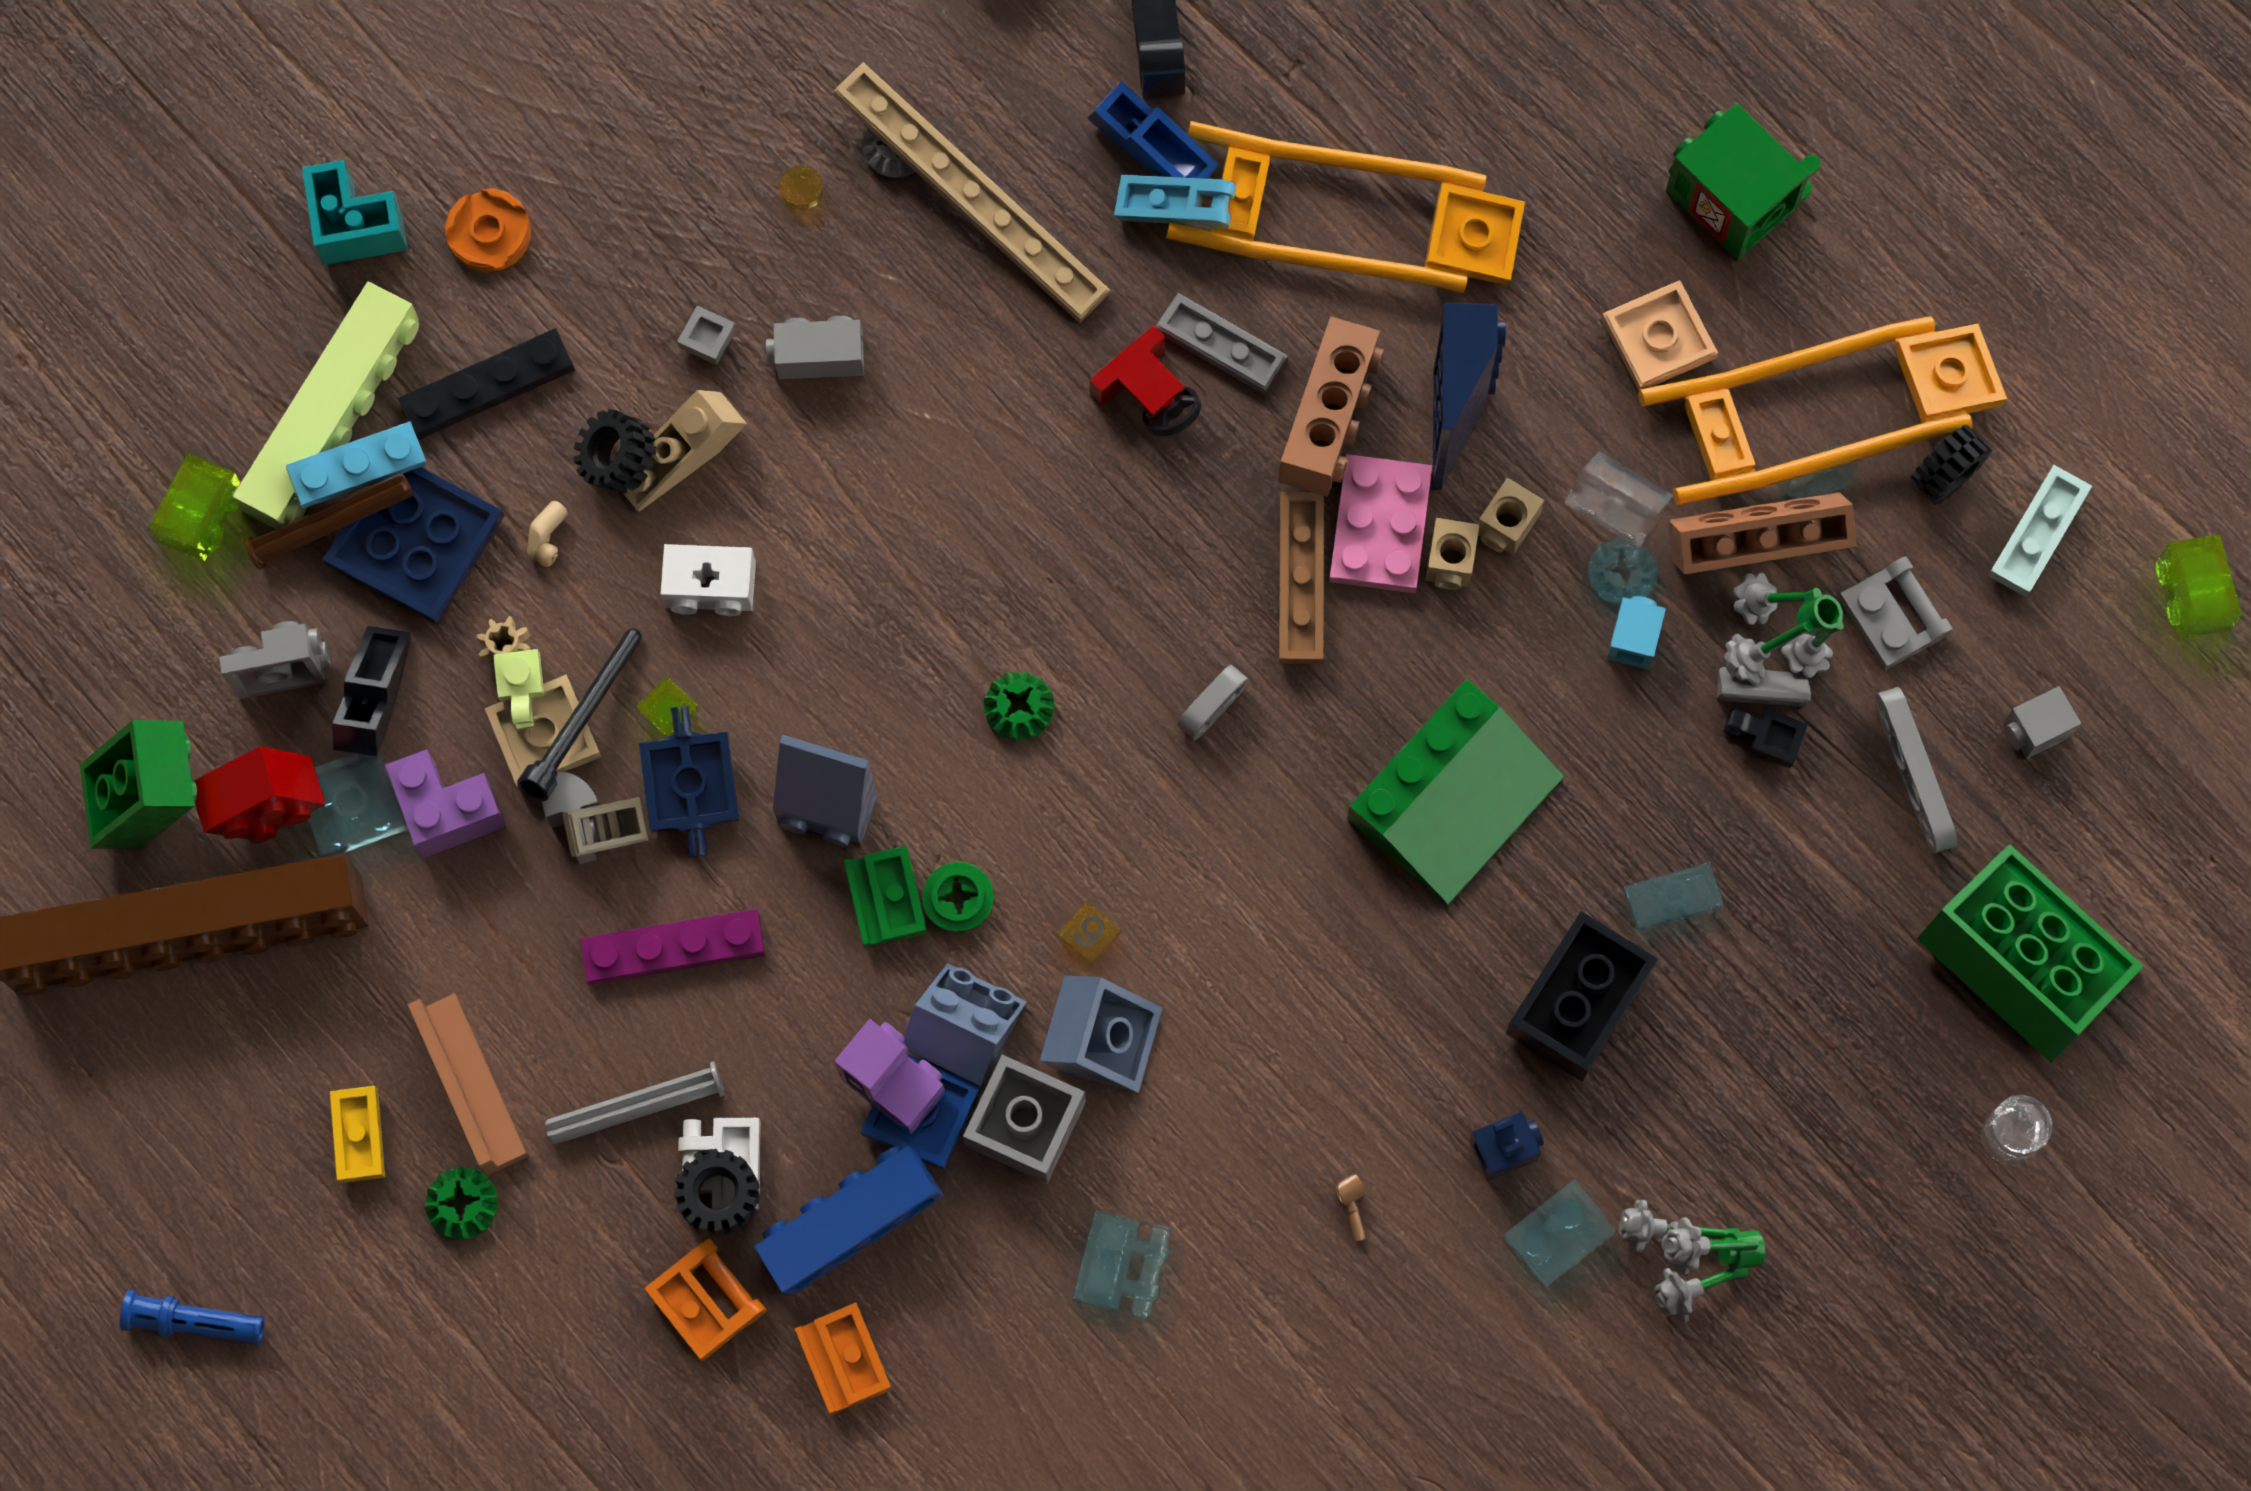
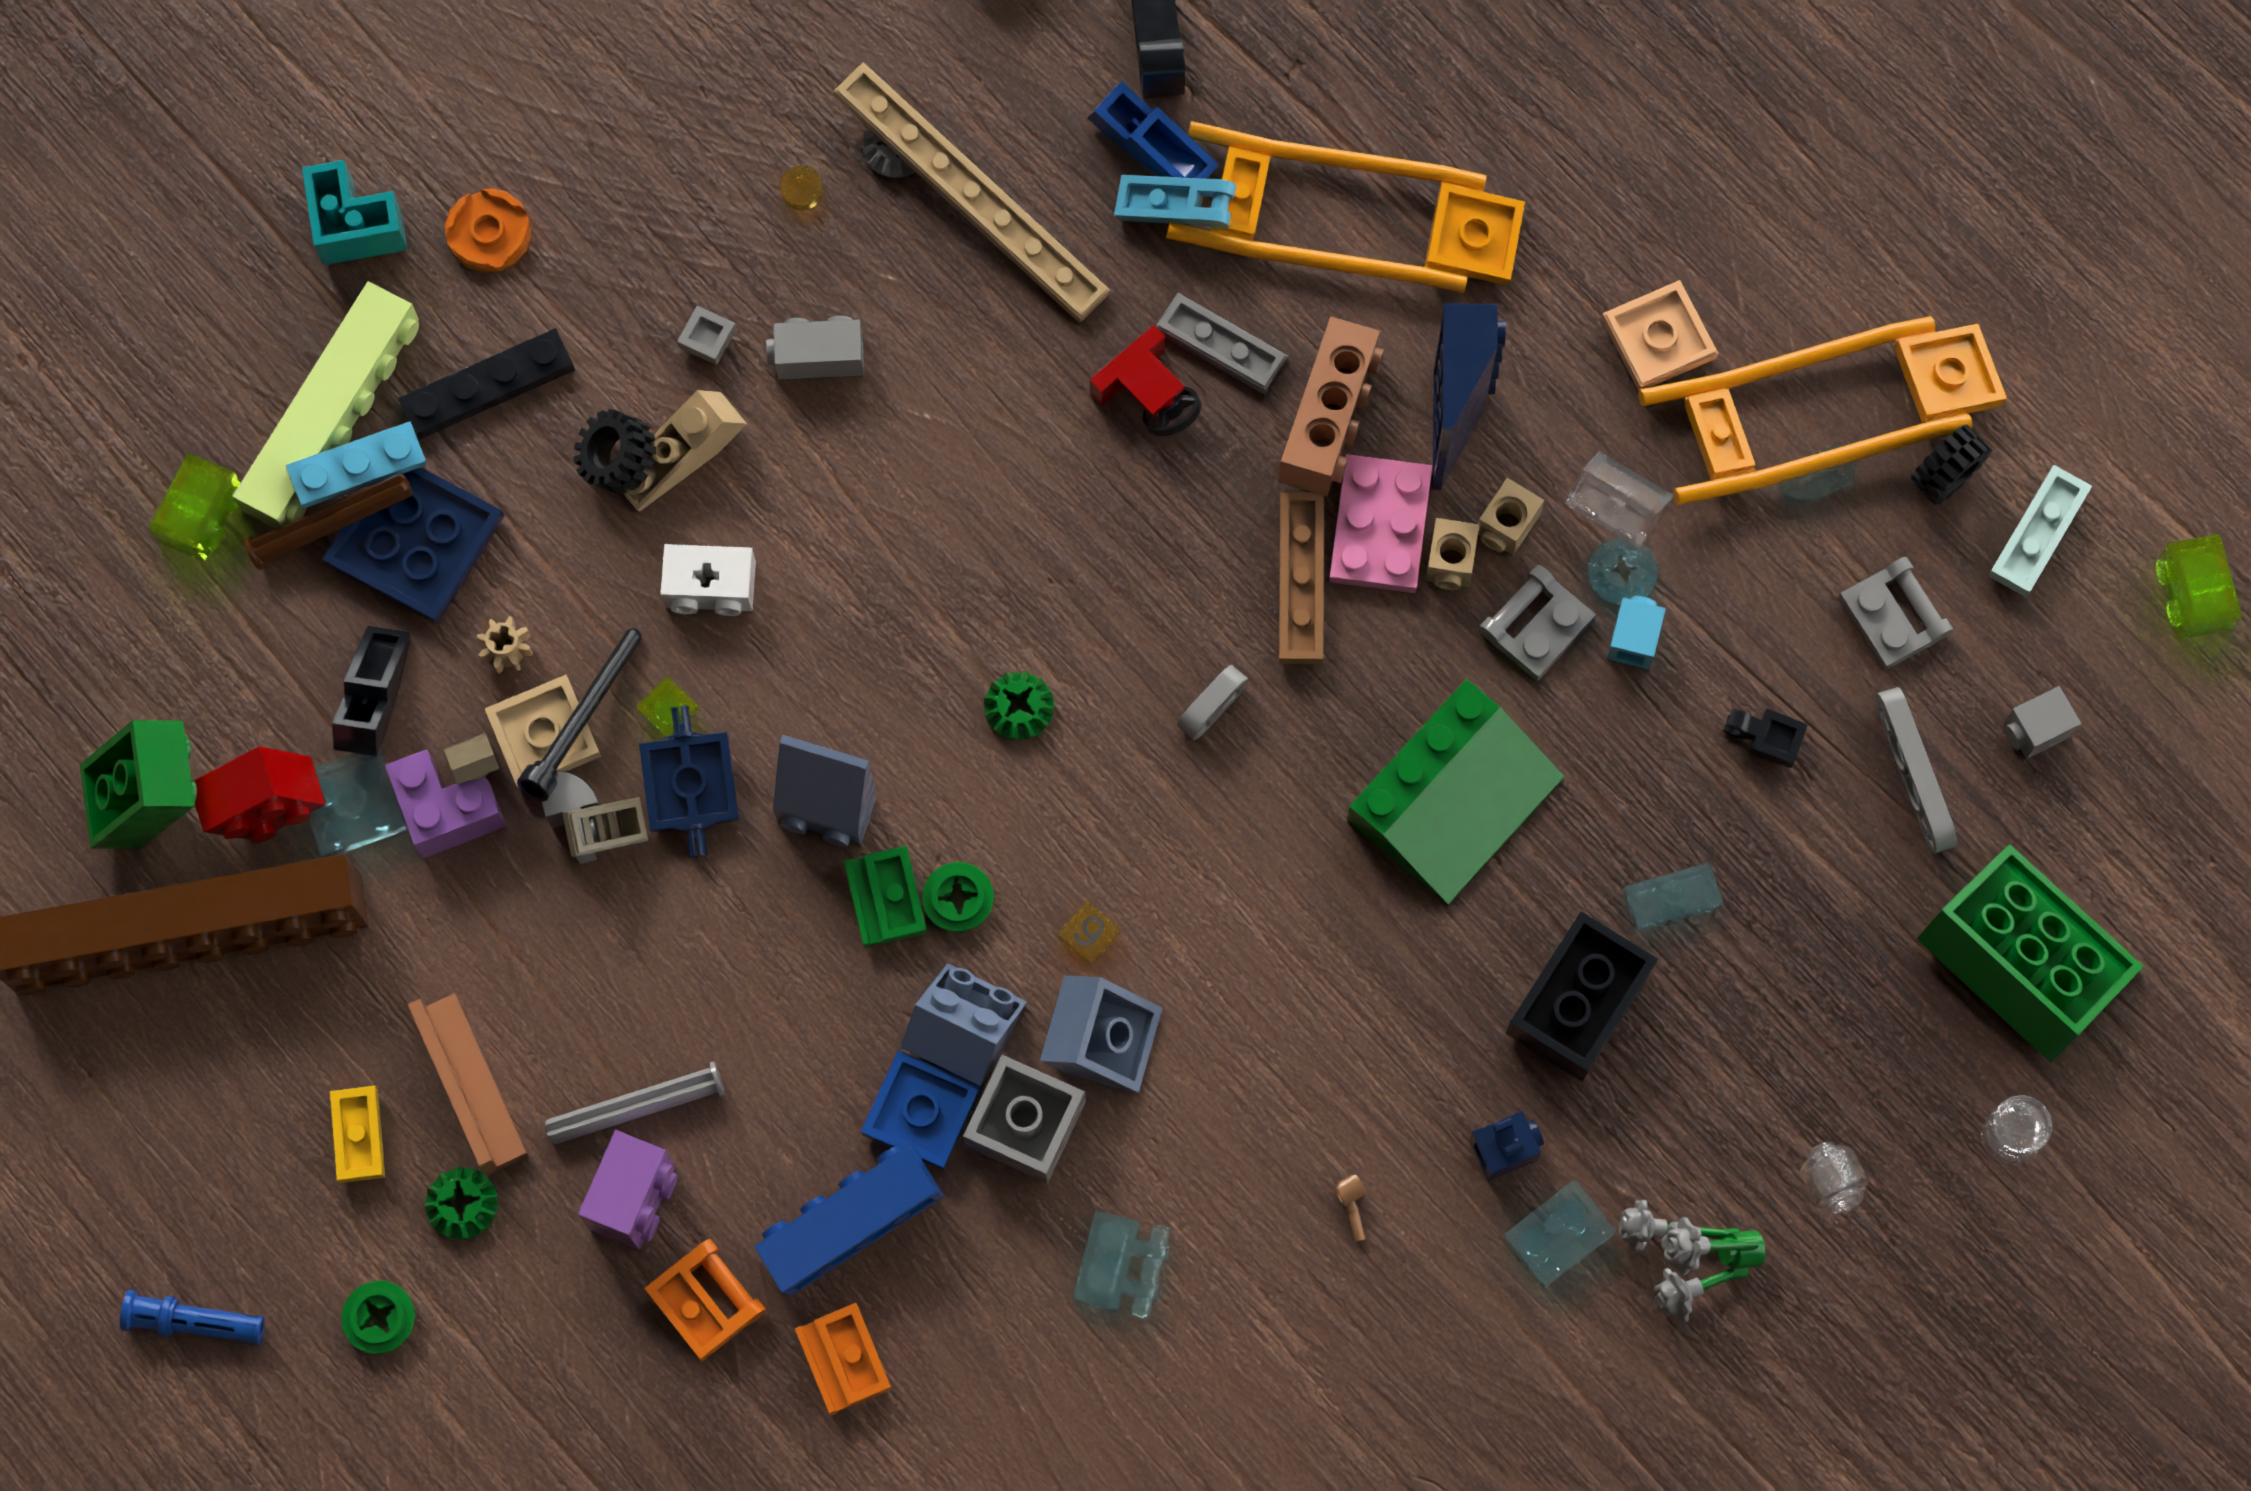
(289, 660): light grey plate -> none
(357, 1314): none -> green gear
(471, 759): none -> dark tan slope
(519, 680): yellowish green plate -> none
(540, 531): tan arm -> none
(628, 1190): none -> medium lavender brick
(672, 947): magenta plate -> none
(711, 1165): black tyre -> none
(729, 1134): white plate -> none
(885, 1076): medium lavender brick -> none
(1547, 633): none -> light grey plate
(1738, 180): green container -> none
(1762, 533): nougat brick -> none
(1773, 689): light grey slope -> none
(1805, 643): light grey plant -> none
(1834, 1177): none -> clear head

